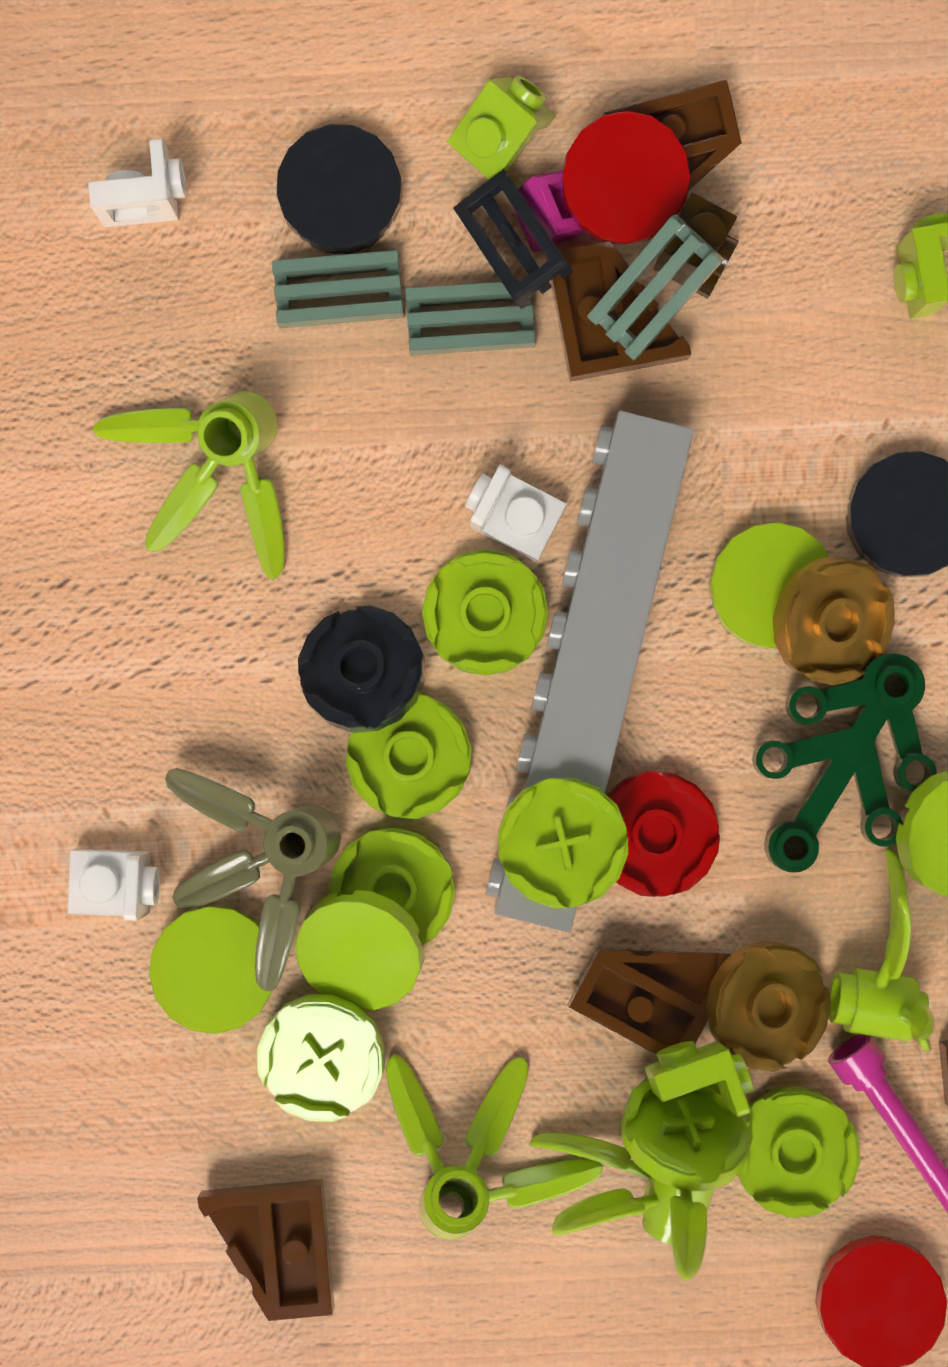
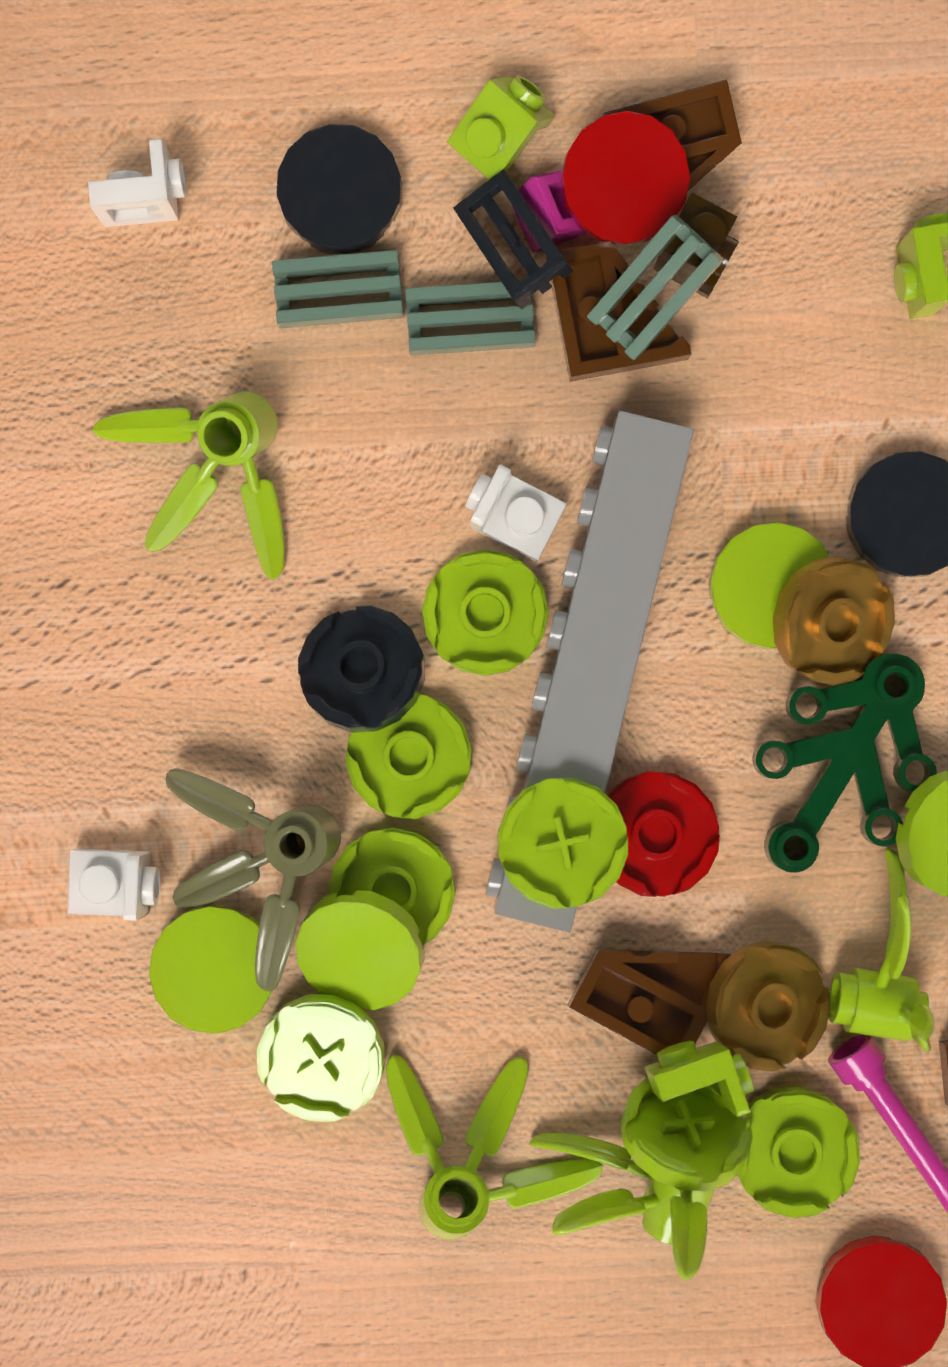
(278, 1243): reddish brown wing -> none

